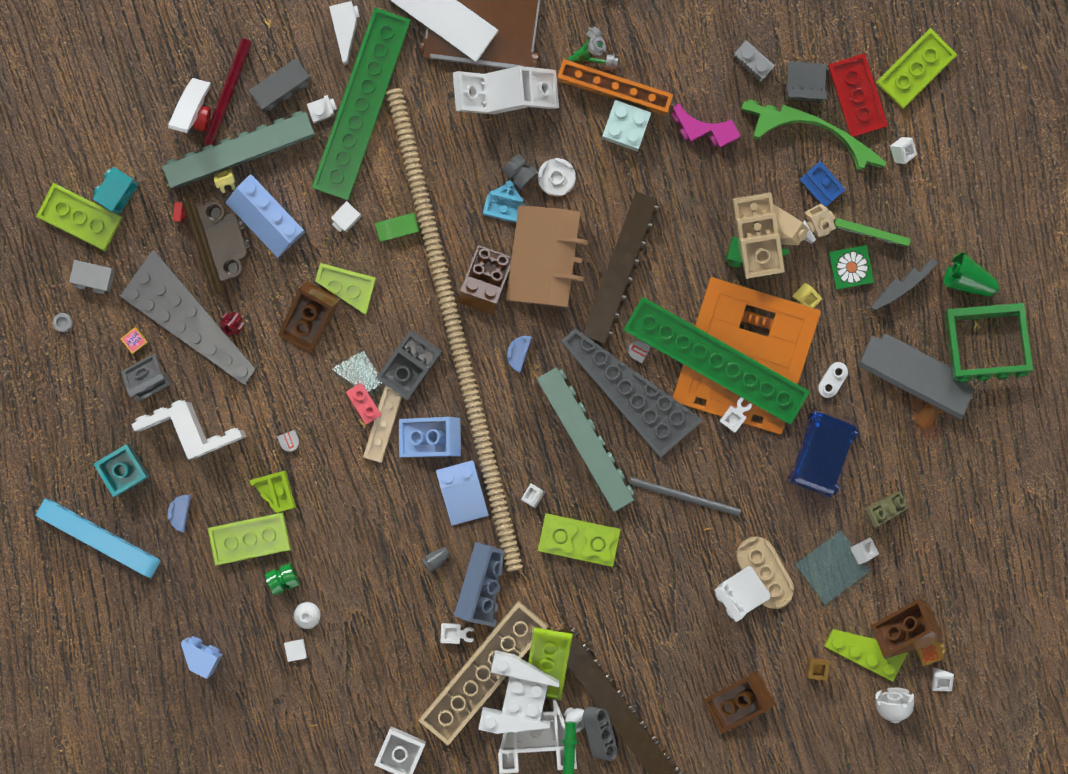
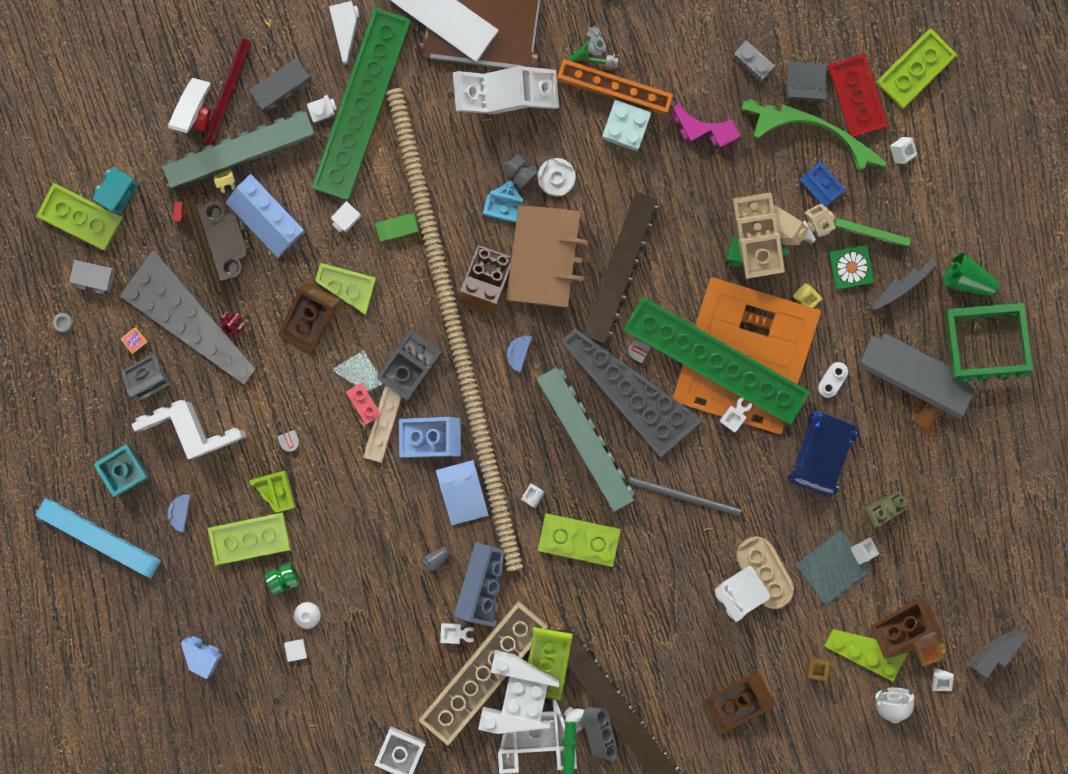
(997, 652): none -> dark grey slope

